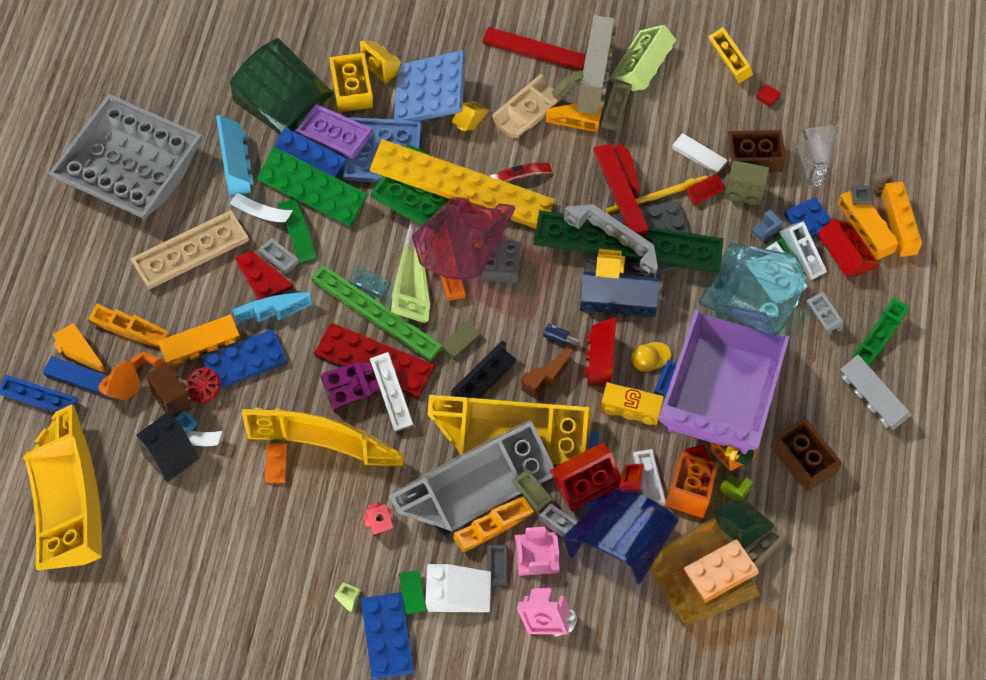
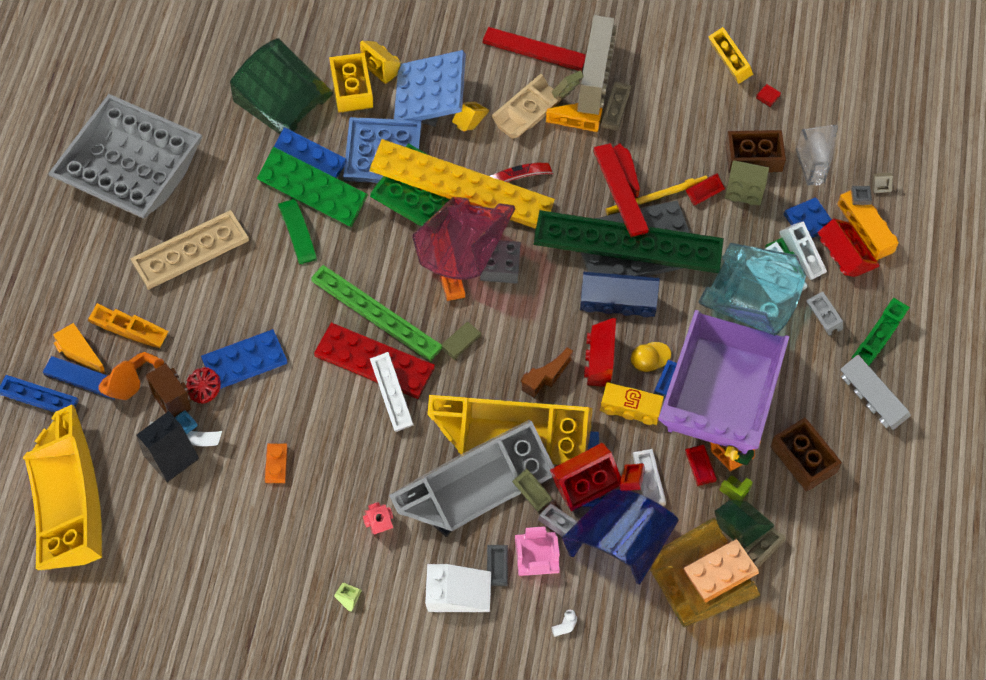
(198, 340): light orange brick -> none
(233, 155): medium azure slope -> none
(259, 210): white sticker -> none
(261, 276): red wing -> none
(278, 256): light grey plate -> none
(279, 305): medium azure slope -> none
(319, 431): yellow slope -> none
(334, 131): medium lavender plate -> none
(355, 384): magenta hips -> none
(370, 282): clear light blue plate -> none
(387, 636): blue plate -> none
(410, 289): yellowish green plate -> none
(412, 592): green slope -> none
(485, 373): black fence -> none
(494, 524): light orange slope -> none
(543, 616): bright pink panel -> none
(559, 335): dark blue piece -> none
(578, 215): light grey slope -> none
(610, 263): yellow brick -> none
(644, 57): yellowish green slope -> none
(686, 488): orange slope -> none
(699, 154): white tile -> none
(768, 227): sand blue panel -> none
(901, 218): light orange brick -> none

